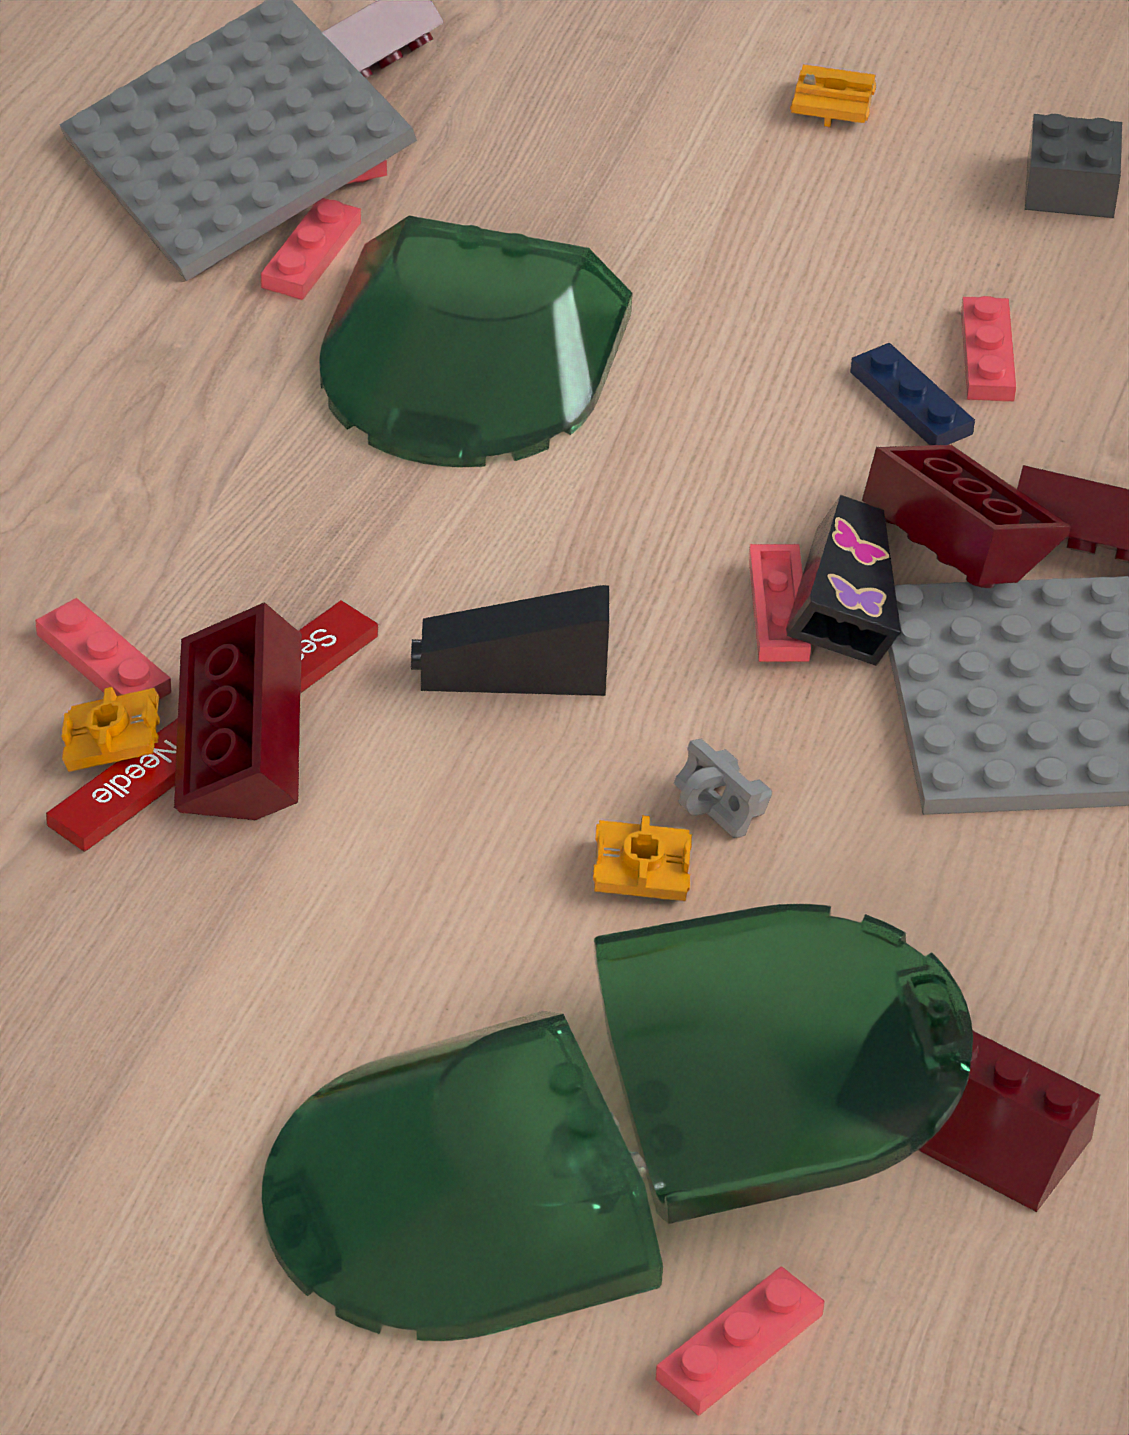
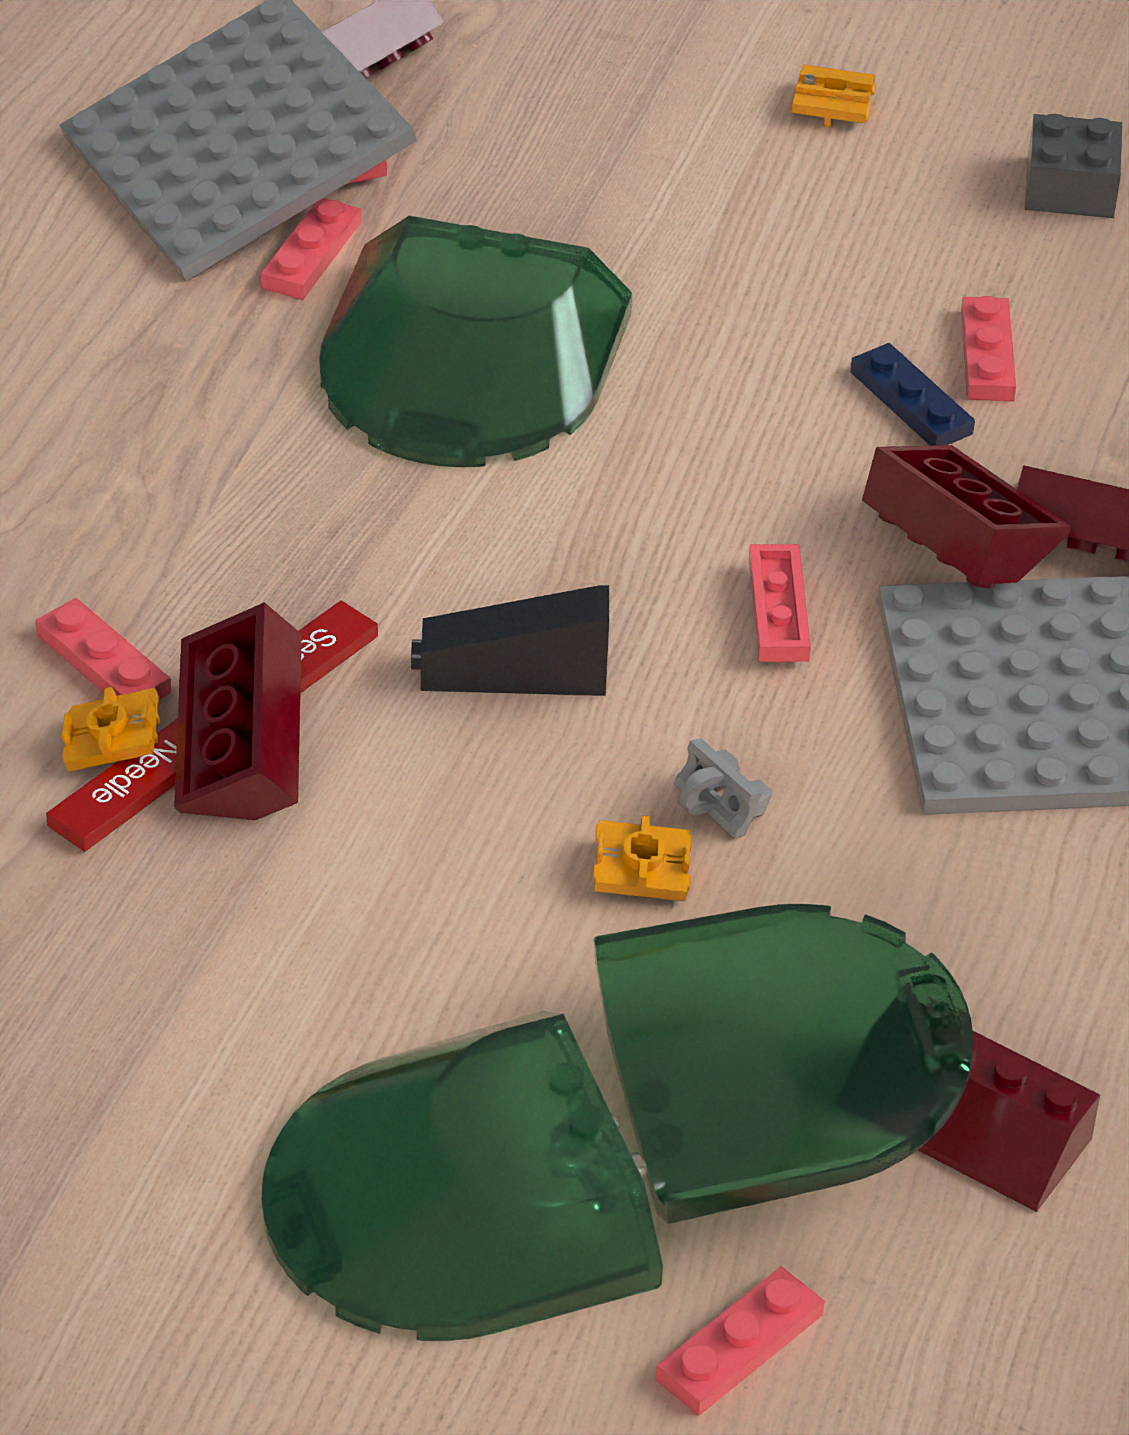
(848, 585): black slope -> none

